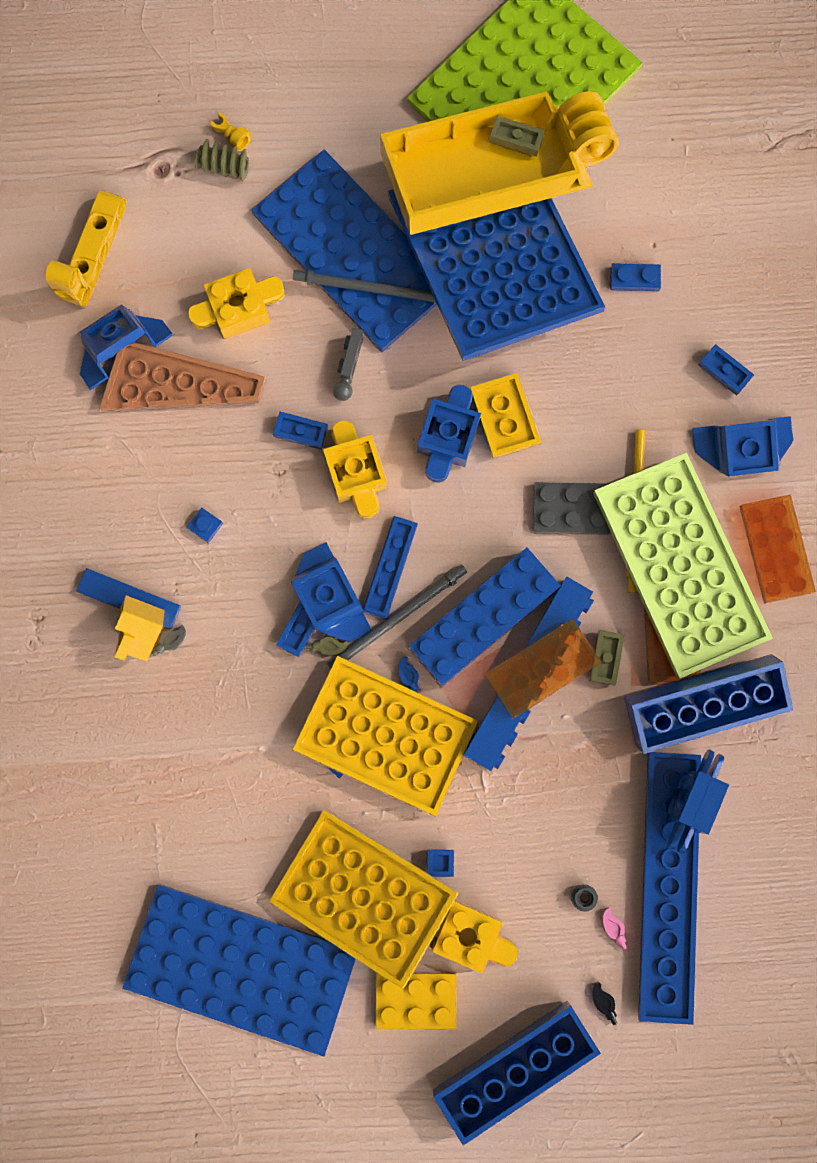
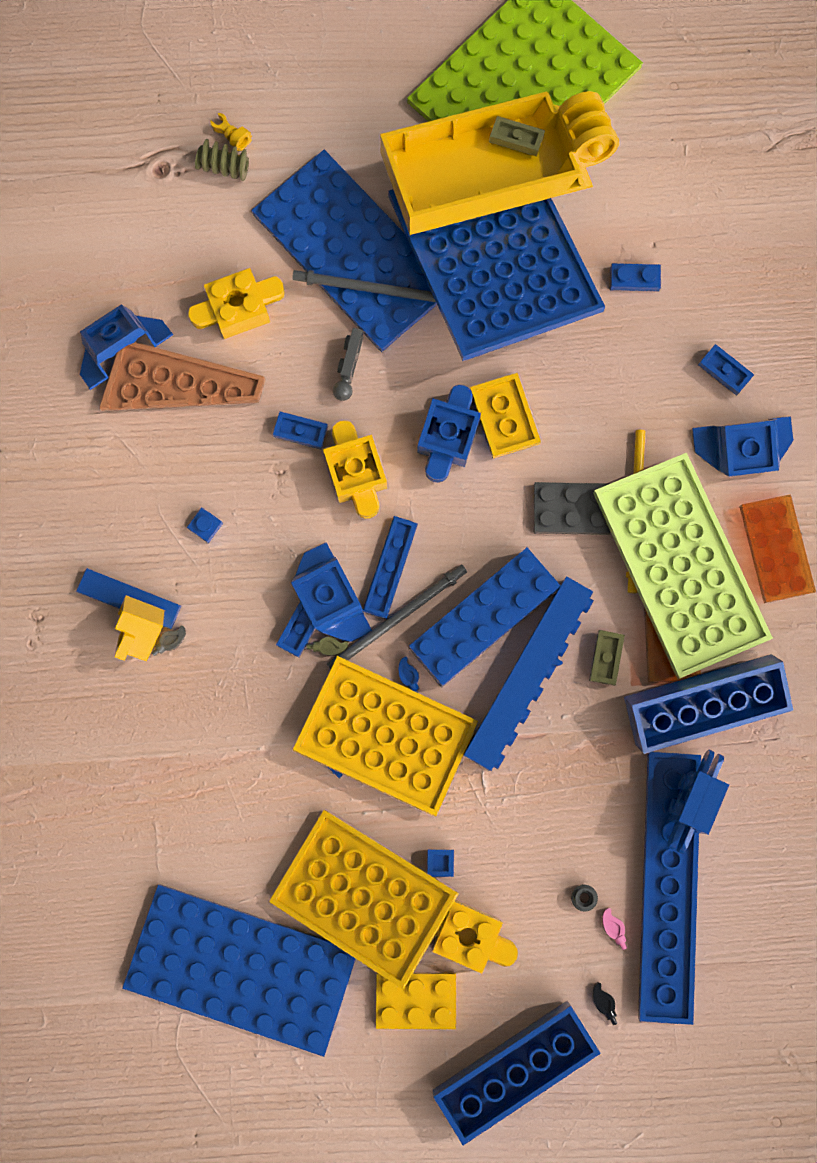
(90, 251): yellow beam -> none
(542, 668): clear orange plate -> none

